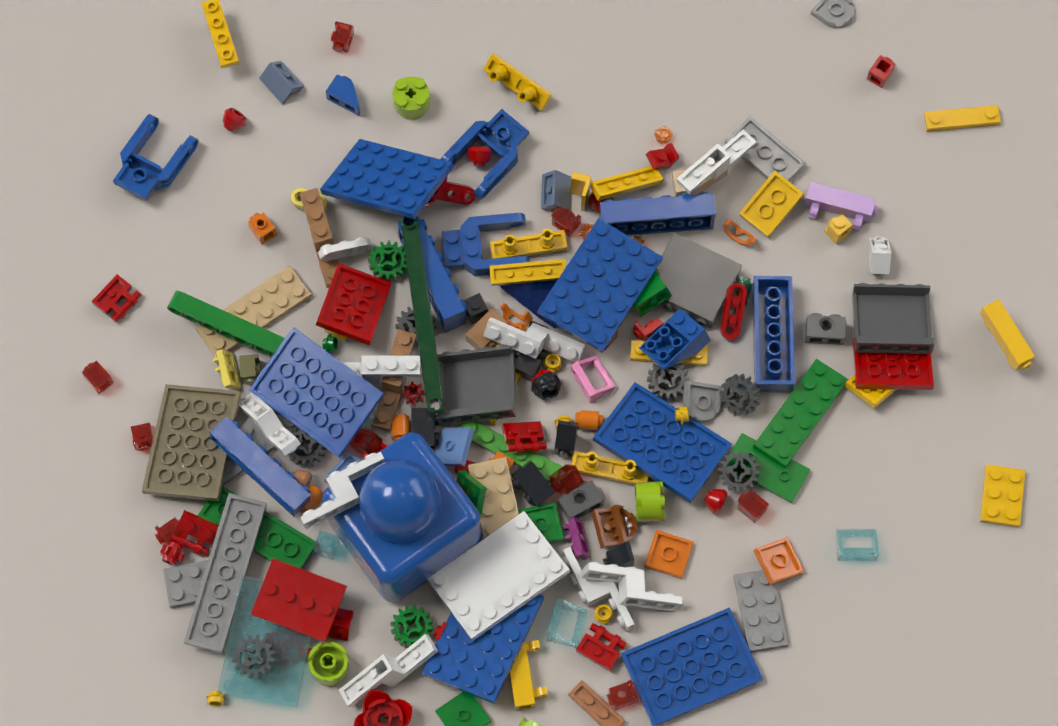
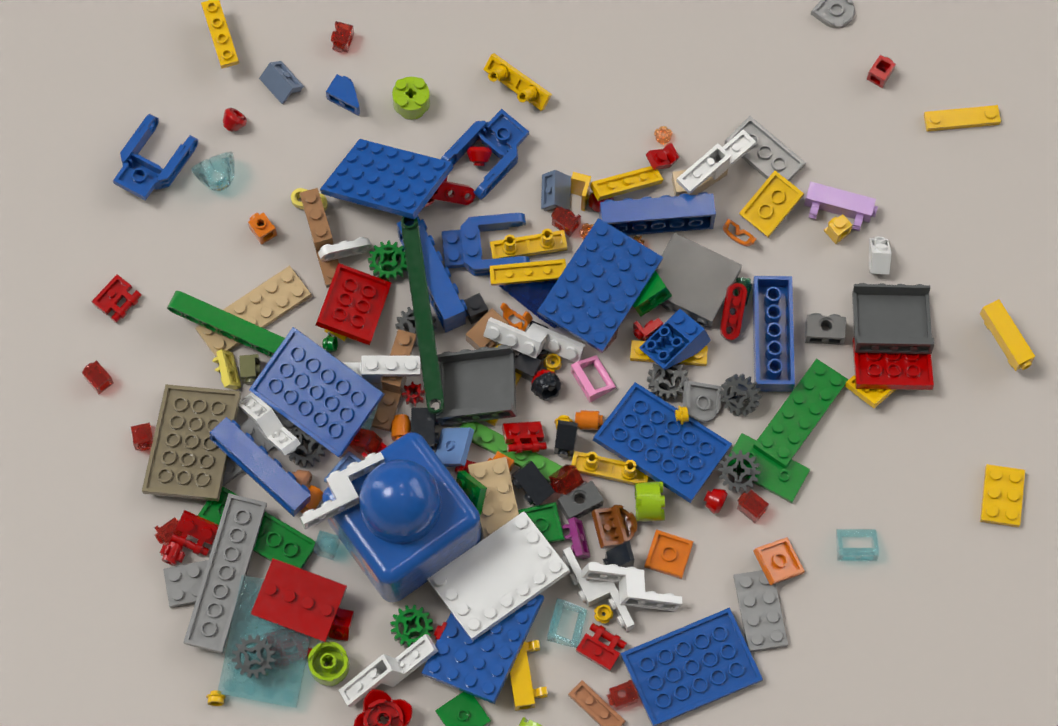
(216, 172): none -> clear light blue hair

